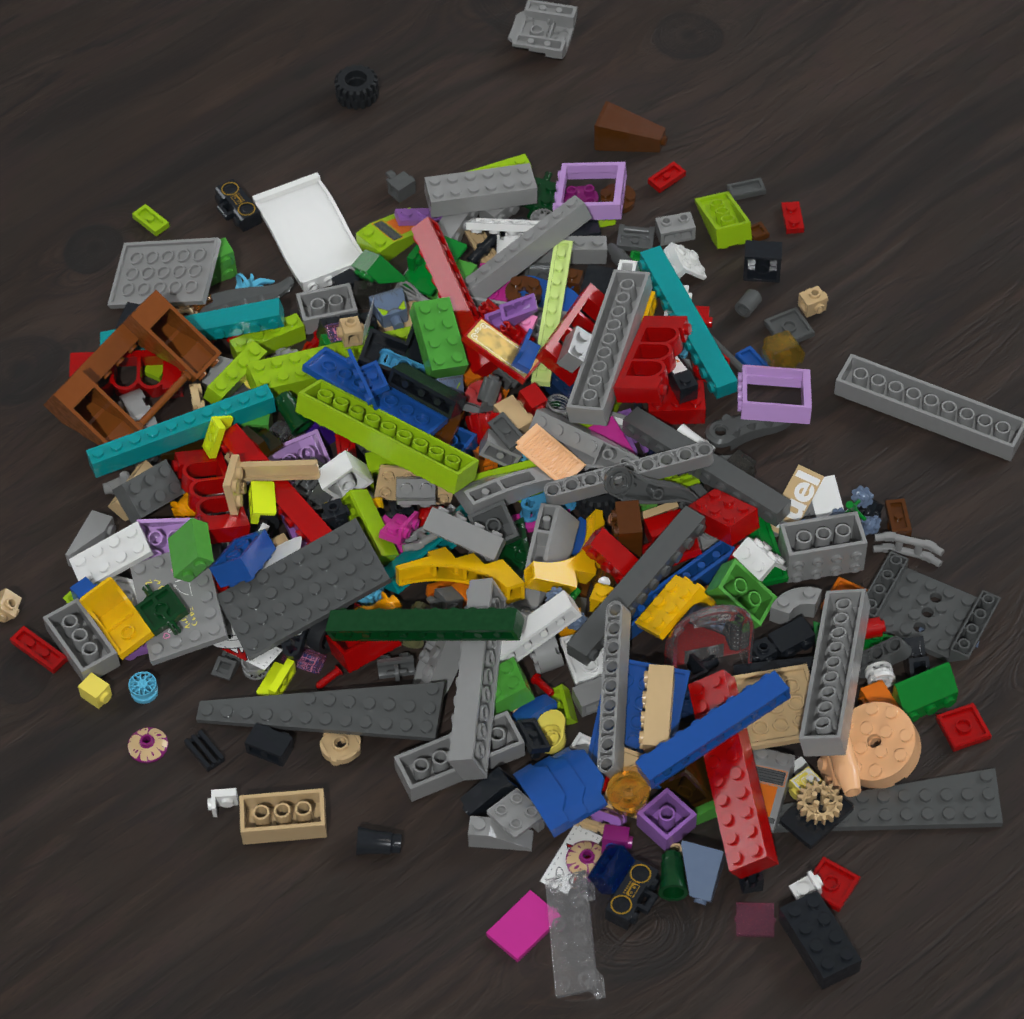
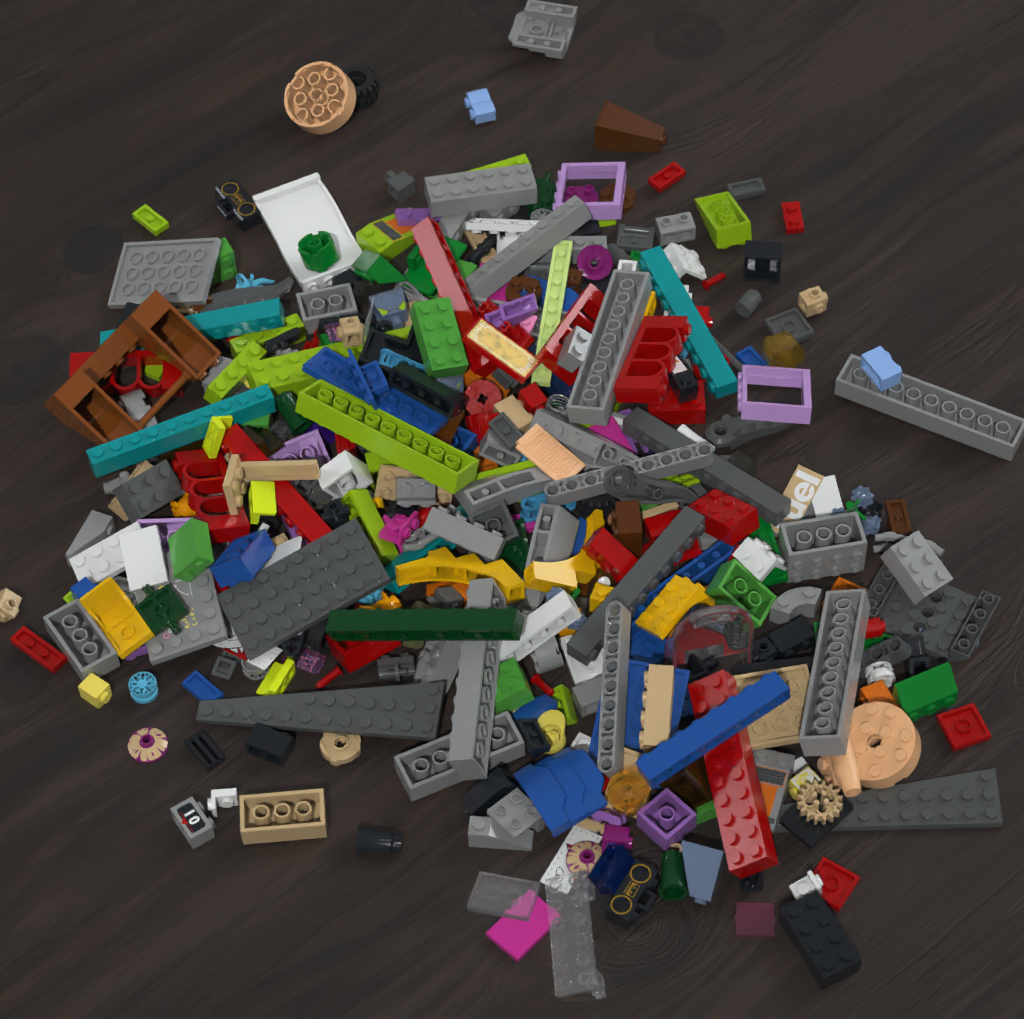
(143, 558): none -> white tile
(193, 822): none -> light grey brick
(196, 396): tan plate -> none
(201, 687): none -> blue tile
(281, 341): none -> black plate
(318, 251): none -> green brick
(320, 98): none -> light nougat brick
(383, 326): none -> black plate
(474, 408): dark grey slope -> none
(480, 106): none -> light blue brick
(490, 389): dark grey brick -> none
(503, 896): none -> clear tile
(526, 354): blue panel -> none
(598, 254): none -> magenta dish
(647, 648): none -> blue plate
(715, 279): none -> red piece
(759, 232): reddish brown tile -> none
(881, 368): none -> light blue brick
(916, 567): none -> light grey brick

